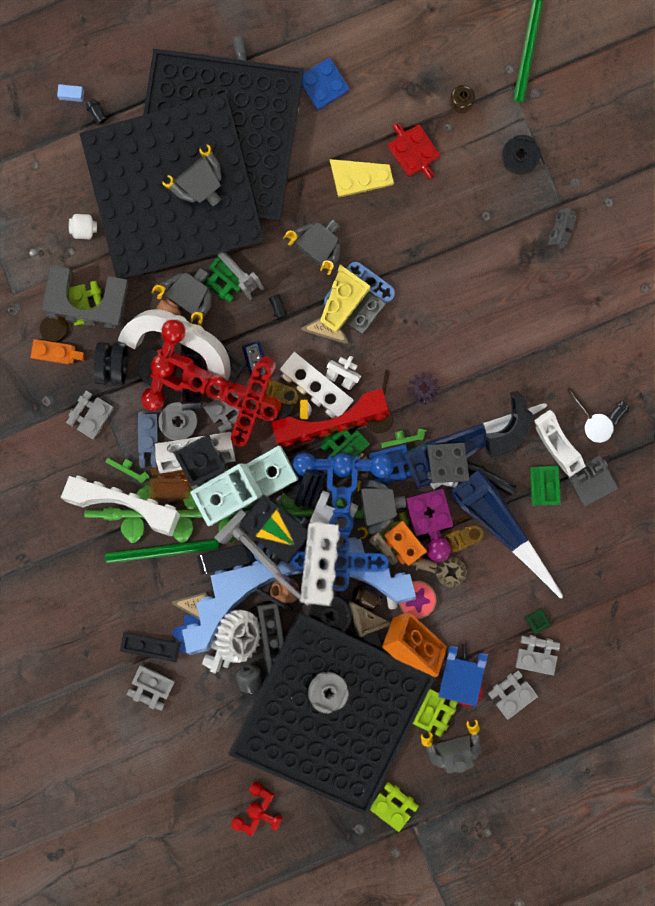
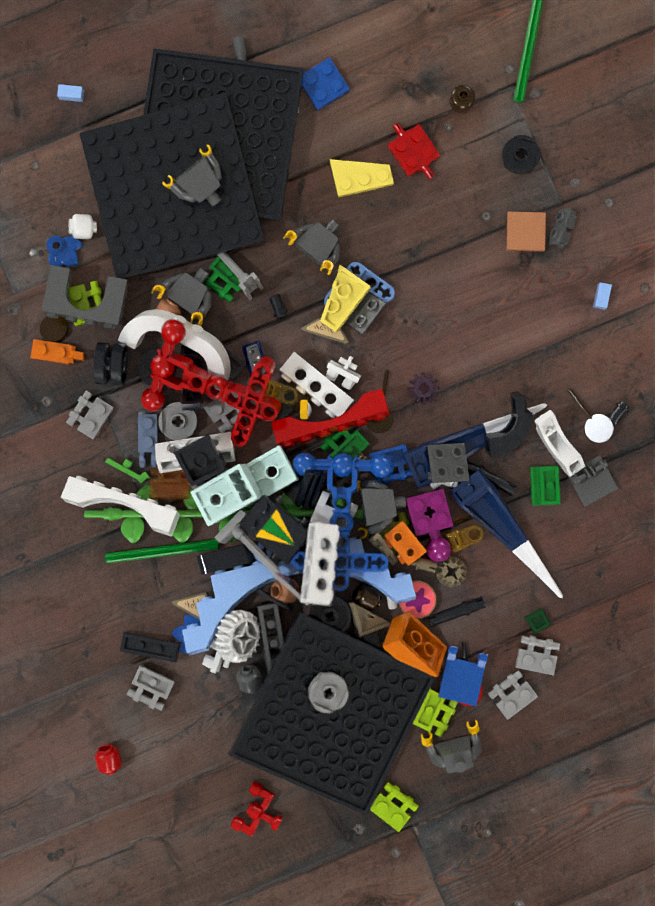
(66, 253): none -> blue plate
(96, 111): black pin -> none
(108, 759): none -> red head
(400, 439): bright green piece -> none
(457, 611): none -> black pin
(525, 231): none -> nougat tile
(602, 296): none -> light blue piece

